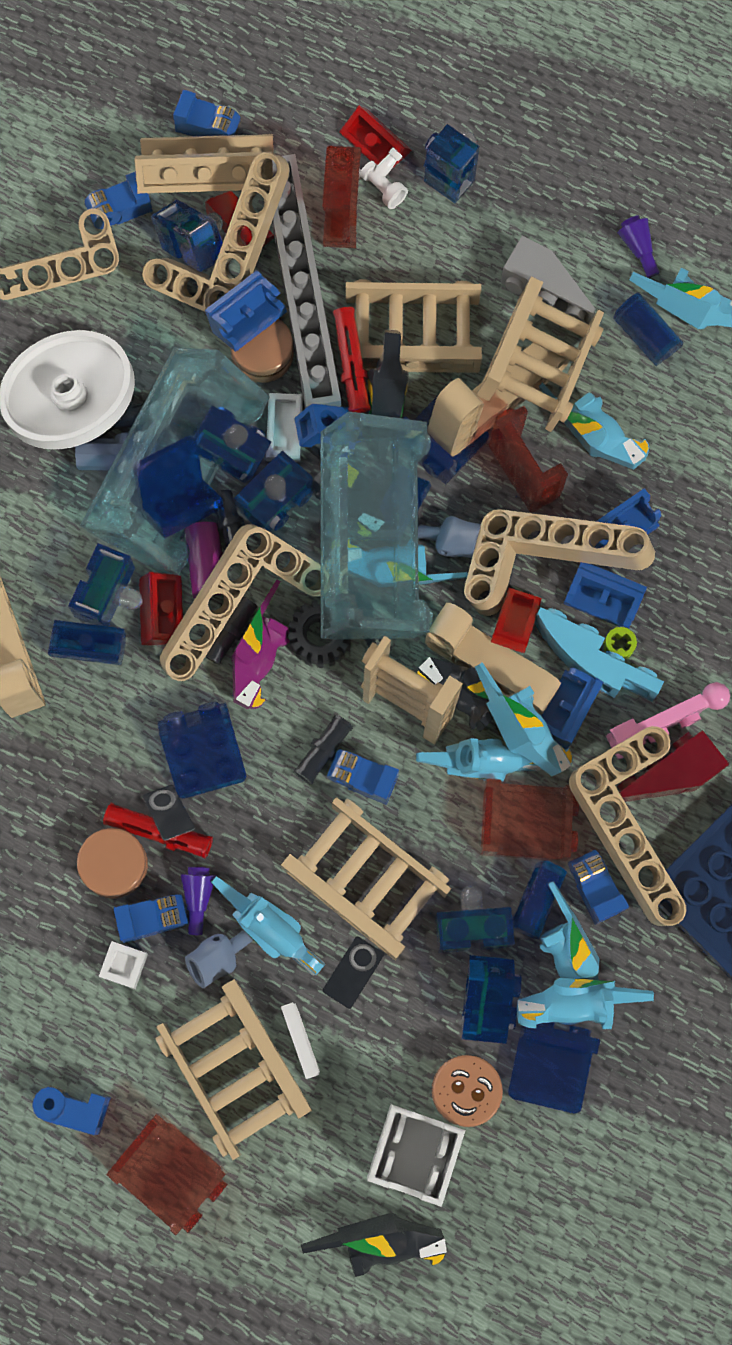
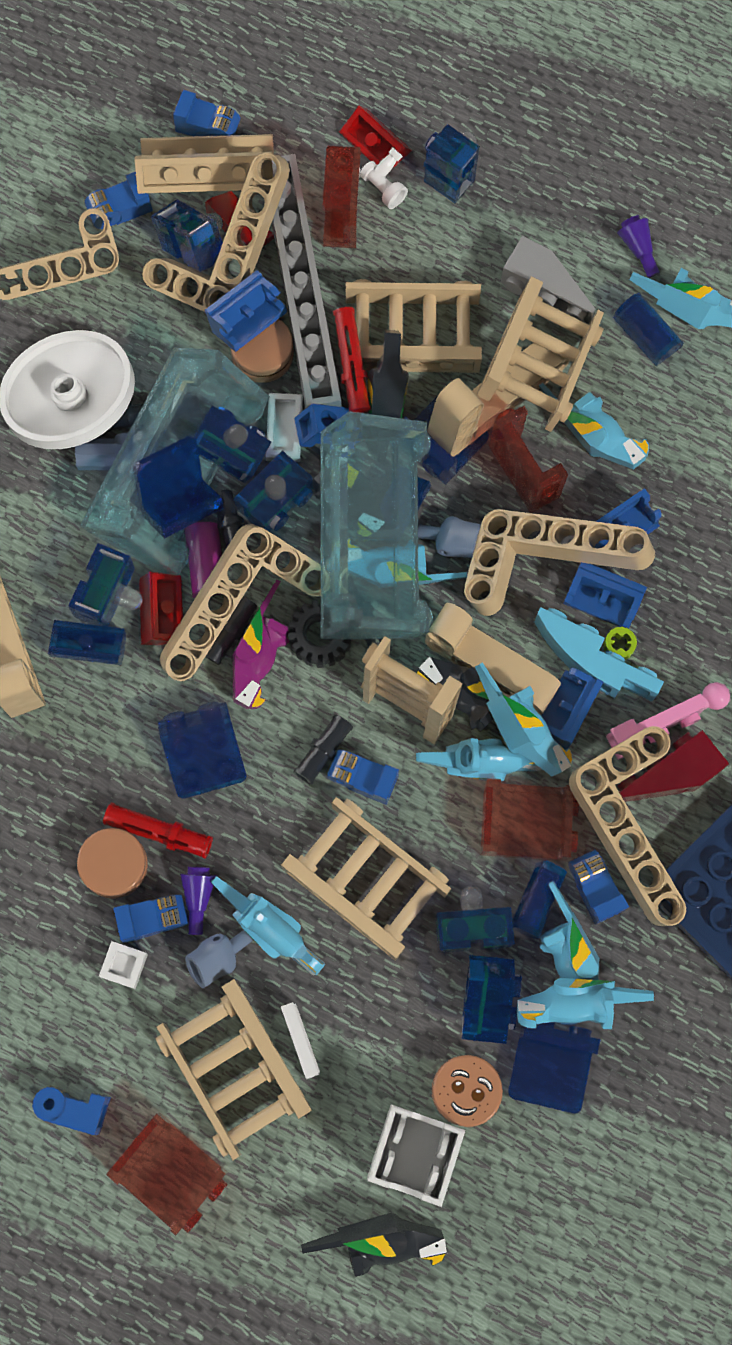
(168, 812): black sticker -> none
(353, 972): black sticker -> none
(516, 620): red tile -> none

